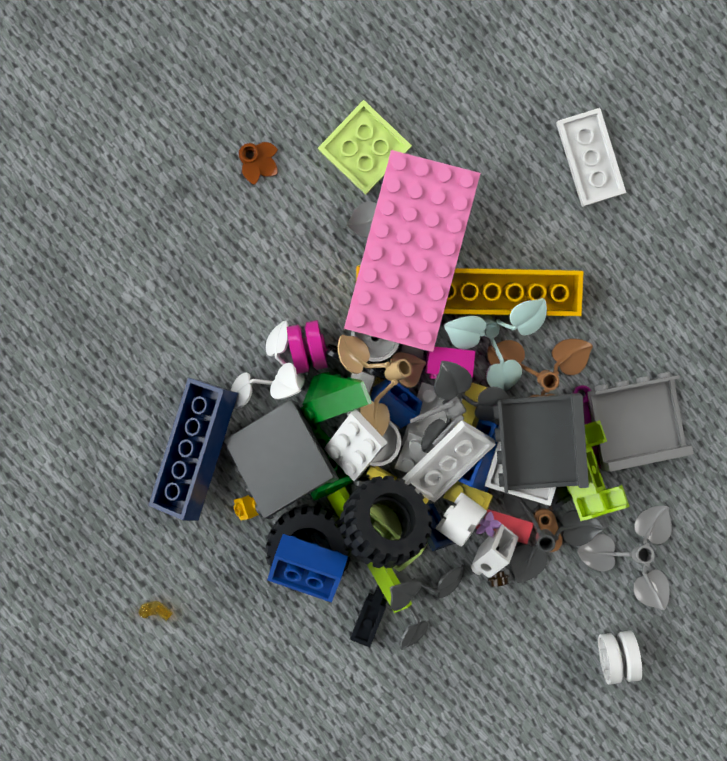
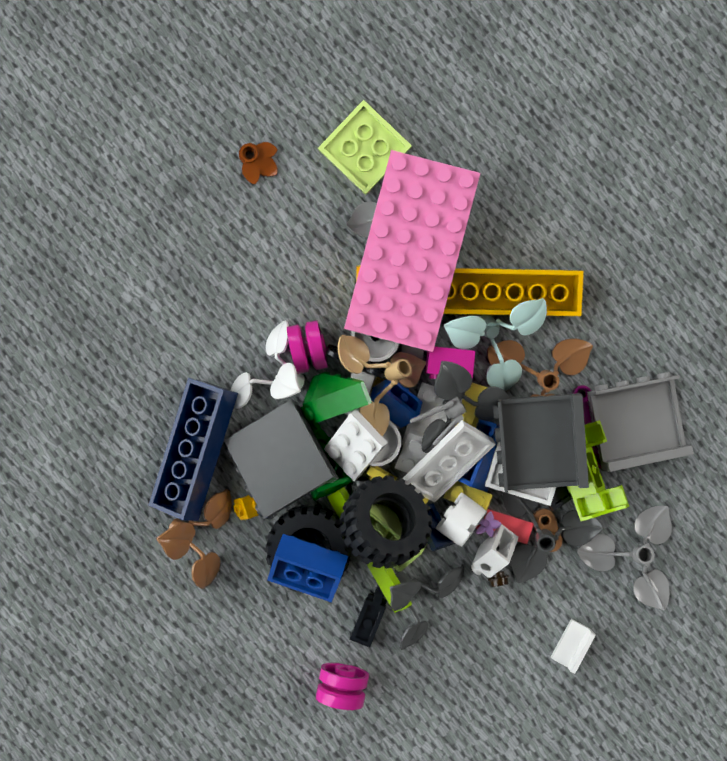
(153, 608): clear yellow arm -> none
(180, 535): none -> medium nougat plant
(342, 686): none -> dark pink wheel
(573, 645): none -> white panel
(591, 157): white plate -> none
(620, 657): white wheel -> none

